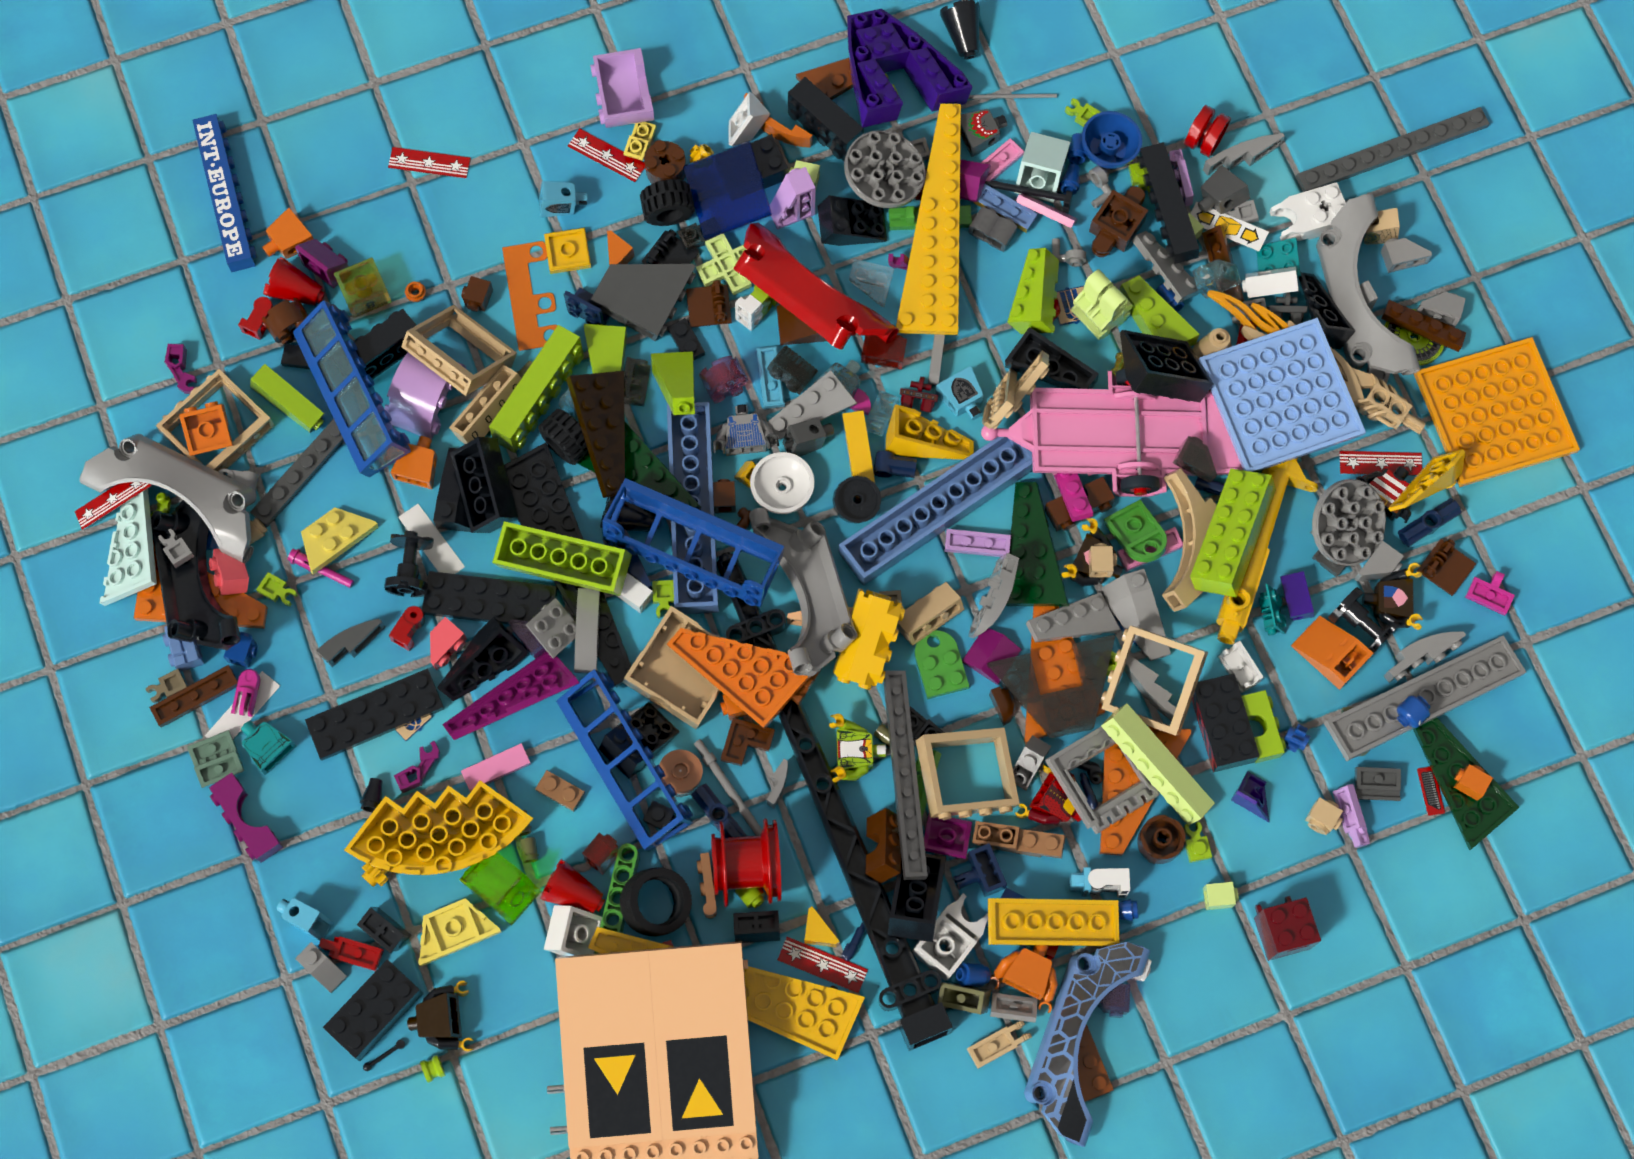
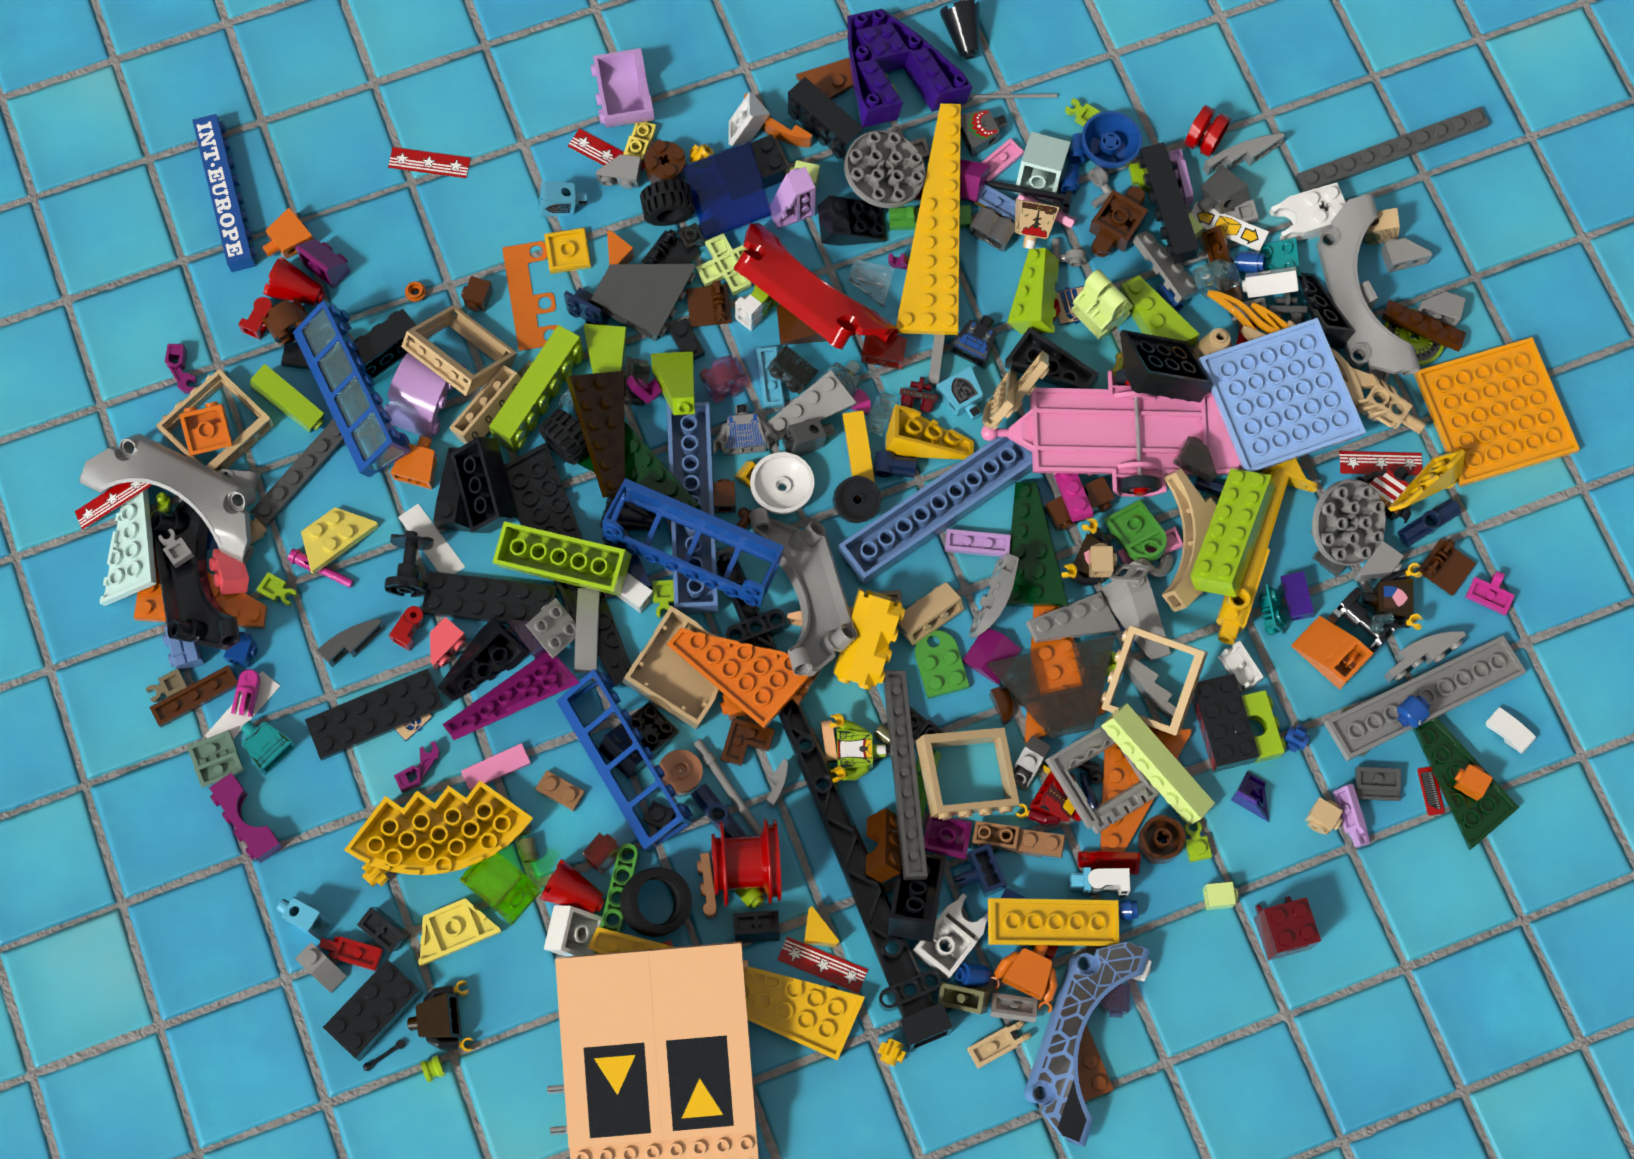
(362, 287): clear yellow brick -> none
(372, 795): black cone -> none
(622, 171): none -> light grey slope
(644, 391): none -> magenta bracket
(828, 741): none -> light nougat beam
(851, 948): dark blue piece -> none
(891, 1052): none -> yellow gear
(975, 341): none -> torso
(1034, 221): none -> tan torso
(1109, 859): none -> red hinge
(1142, 564): none -> light grey piece
(1250, 262): none -> blue brick
(1379, 620): none -> clear light blue arm
(1512, 730): none -> white slope

